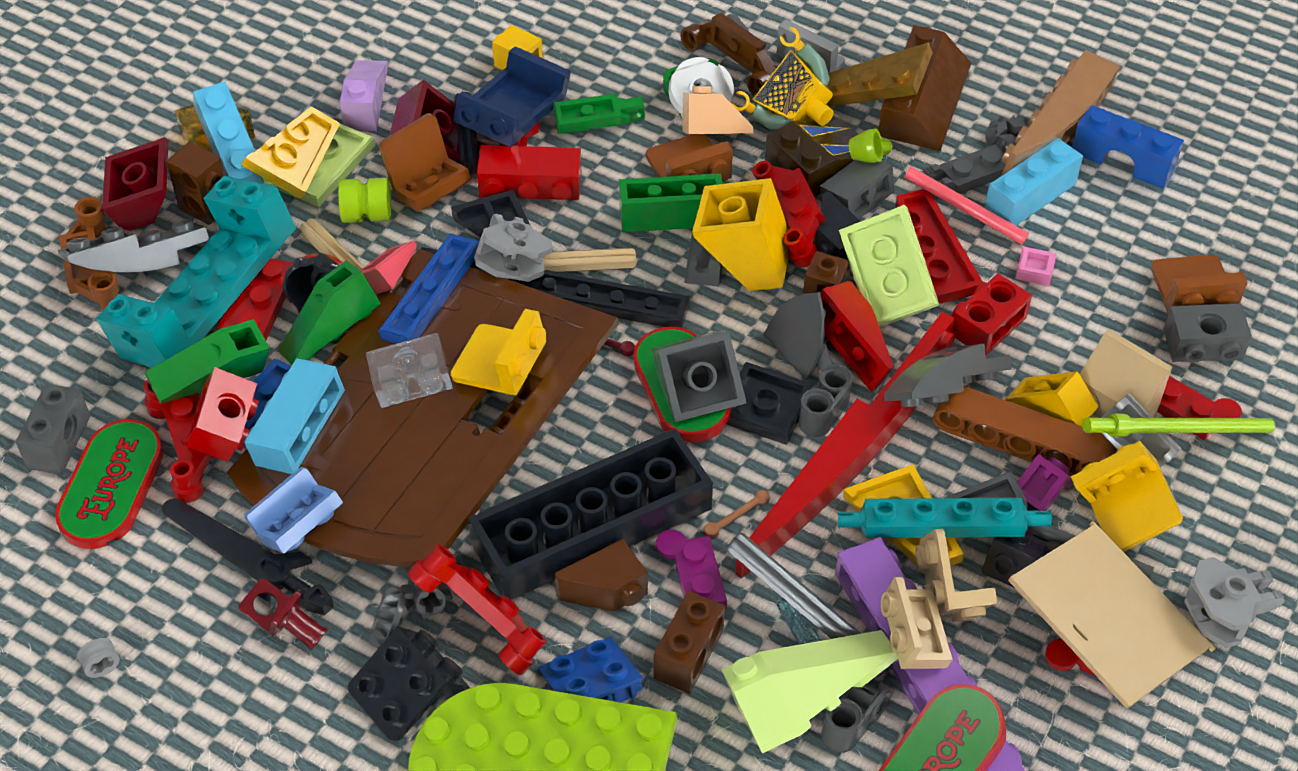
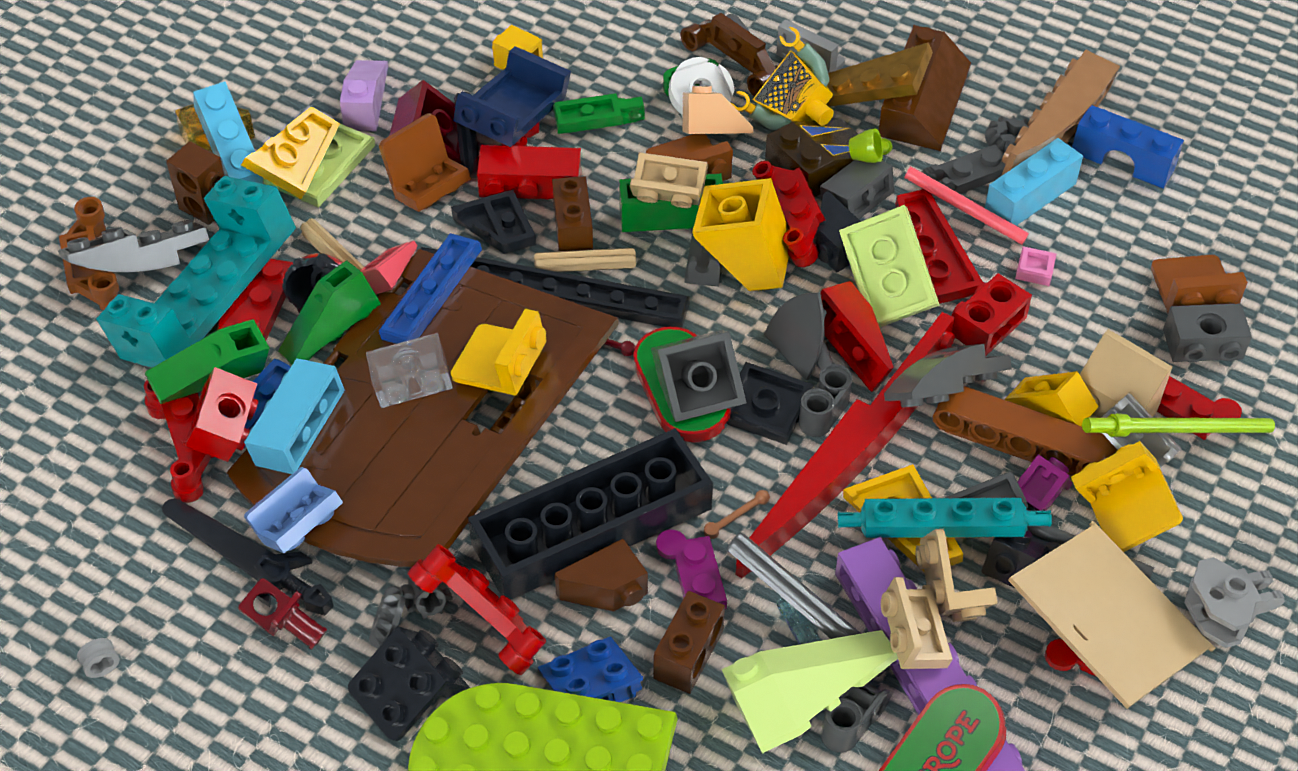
(53, 429): dark grey brick -> none
(109, 483): green tile -> none
(136, 184): dark red slope -> none
(363, 200): lime wheel -> none
(512, 247): light grey hinge -> none
(572, 214): none -> reddish brown brick
(669, 180): none -> tan bracket
(824, 272): reddish brown bracket -> none

